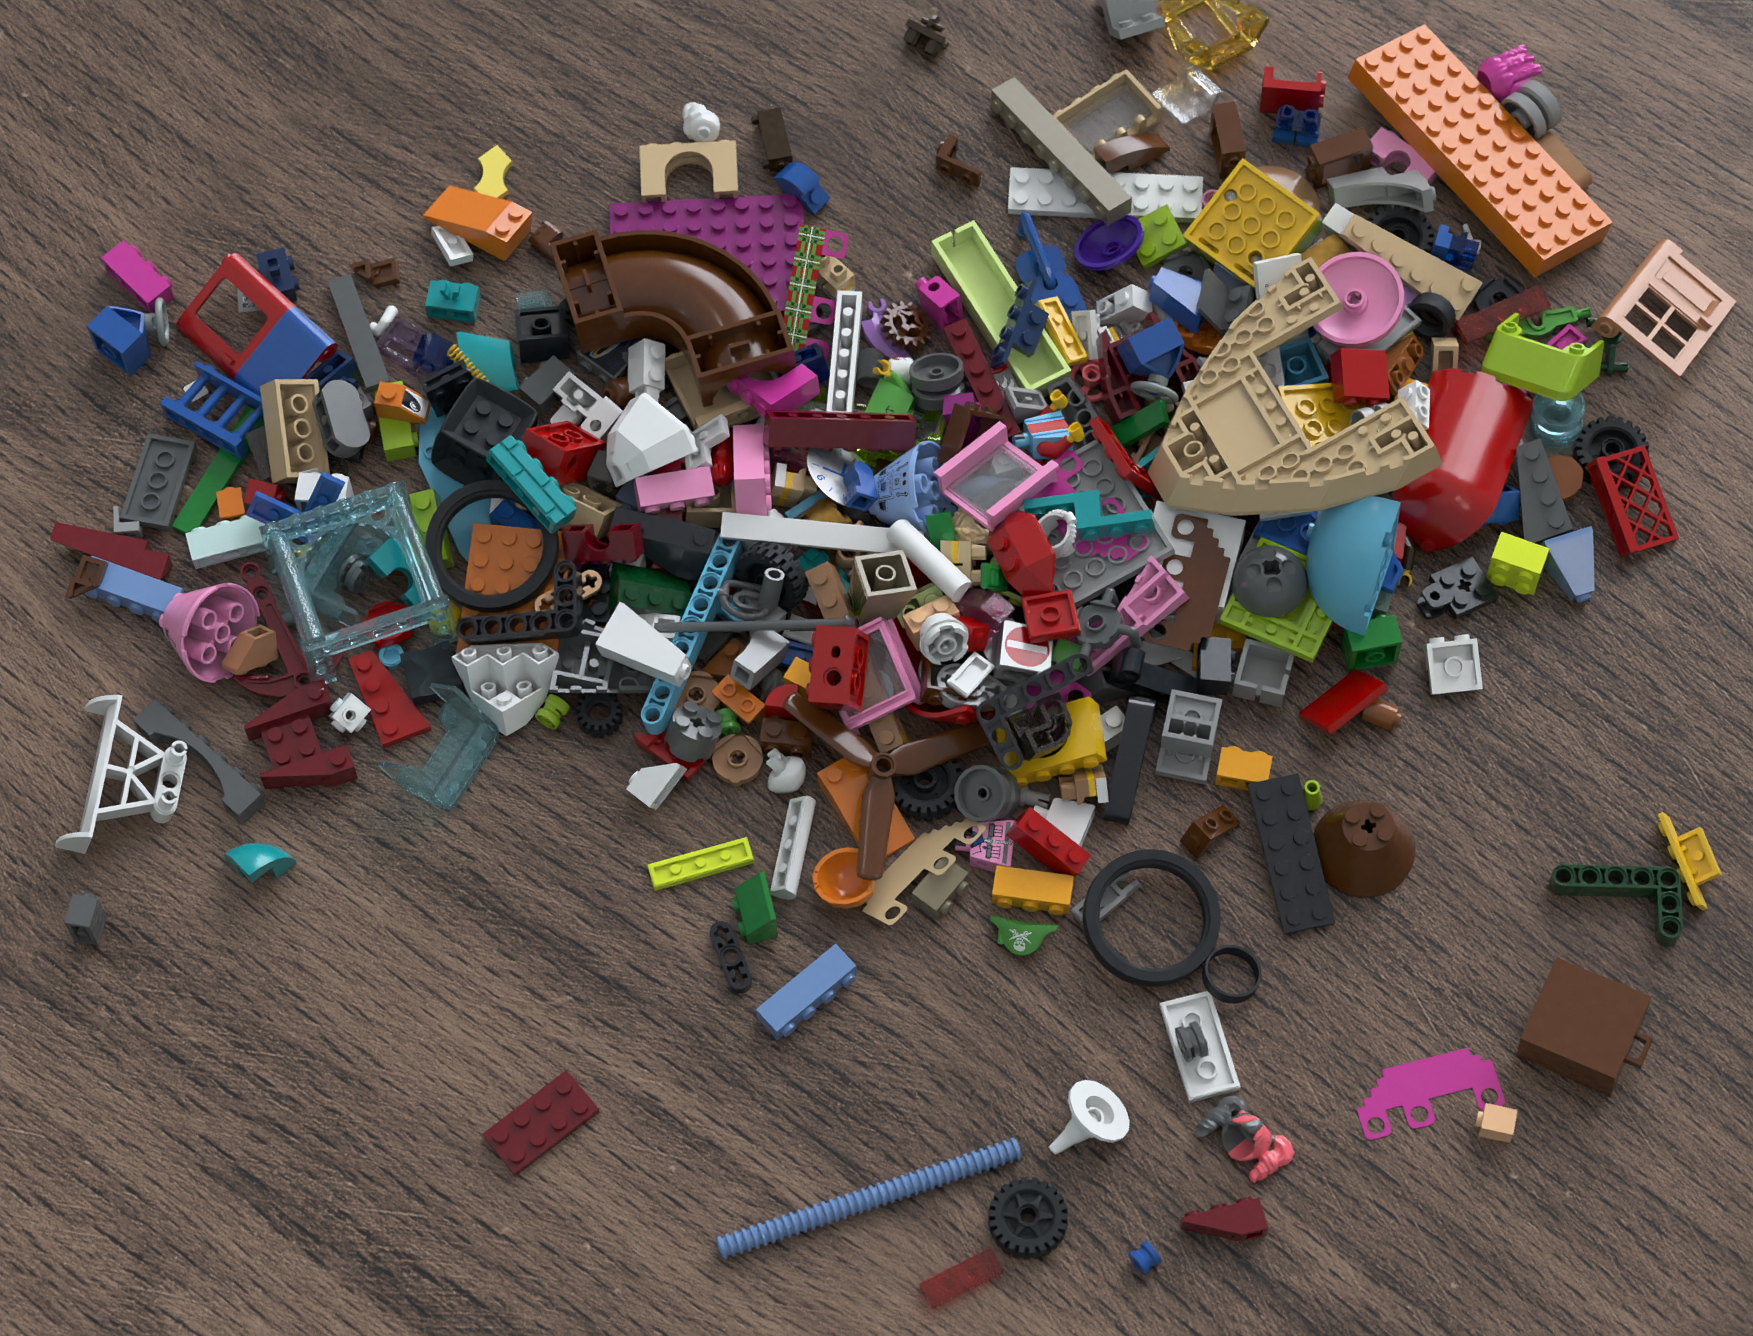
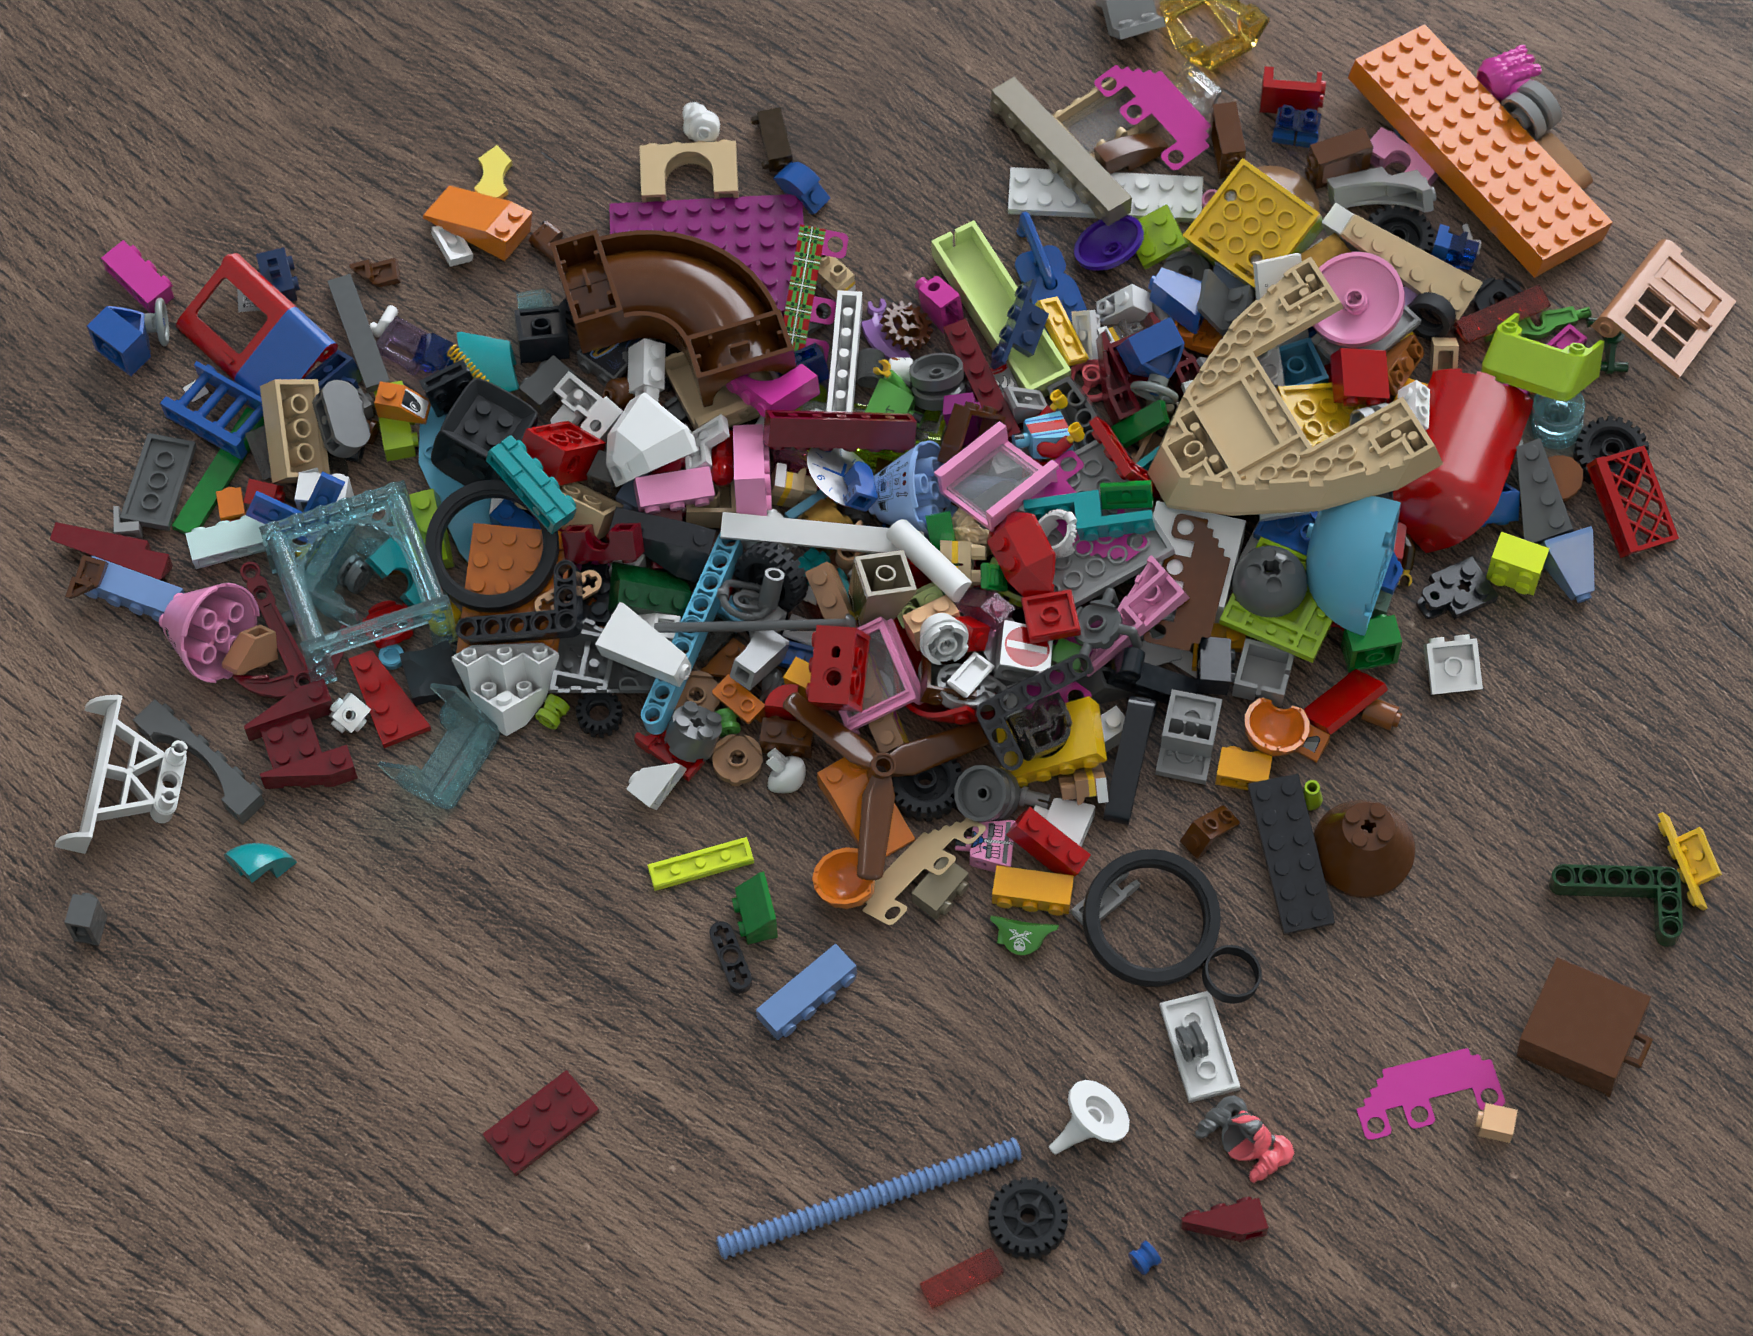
(453, 301): teal brick -> none
(793, 847): white brick -> none
(934, 40): dark brown hips -> none
(950, 166): reddish brown bracket -> none
(1126, 495): none -> green plate
(1168, 105): none -> dark pink piece
(1275, 729): none -> orange cylinder
(1314, 744): none -> orange slope

